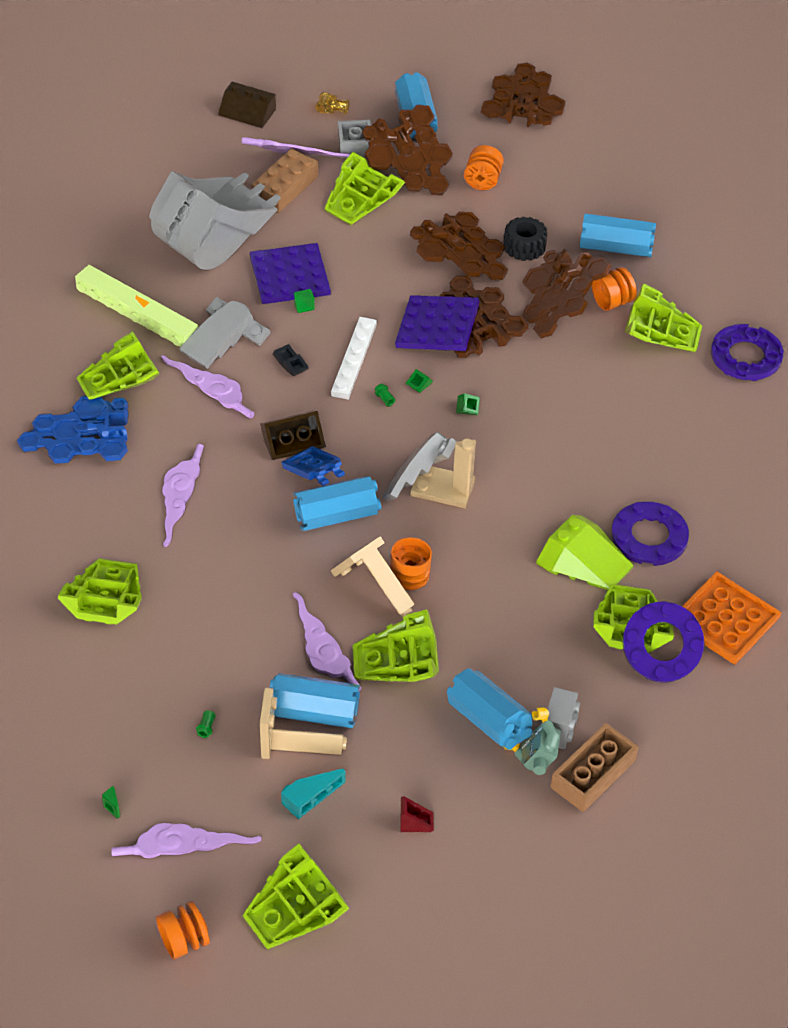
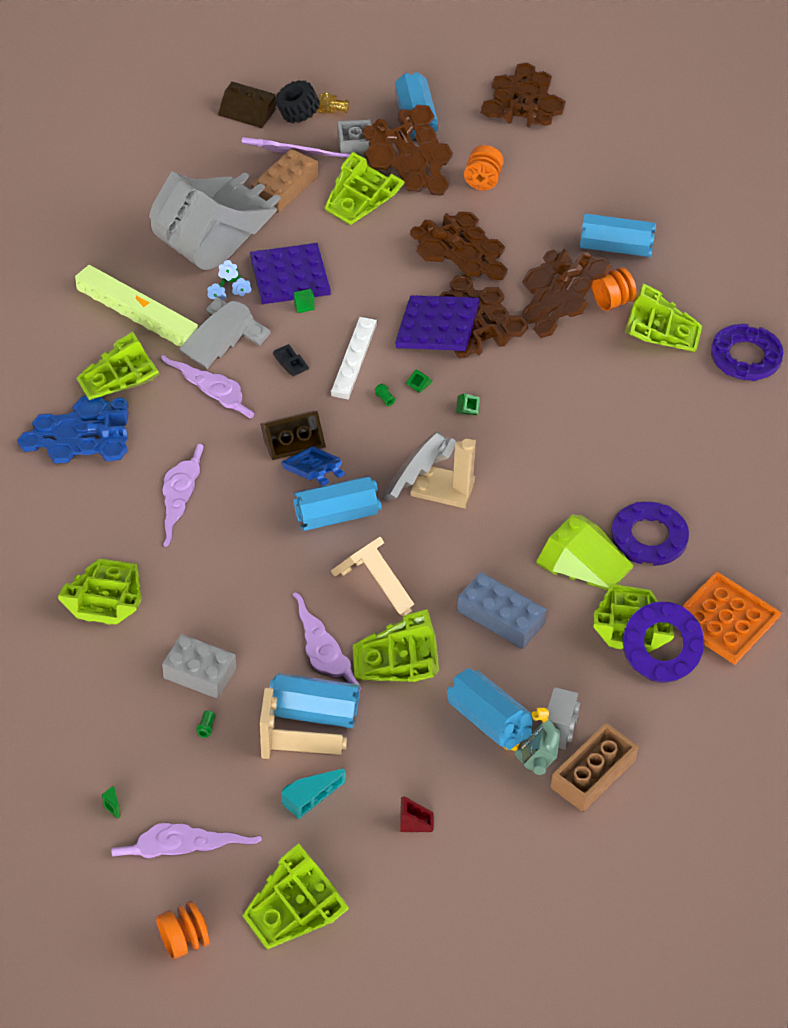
(199, 666): none -> light grey brick
(230, 273): none -> light blue plant
(297, 101): none -> black tyre
(411, 562): orange wheel -> none
(501, 610): none -> sand blue brick
(525, 238): black tyre -> none

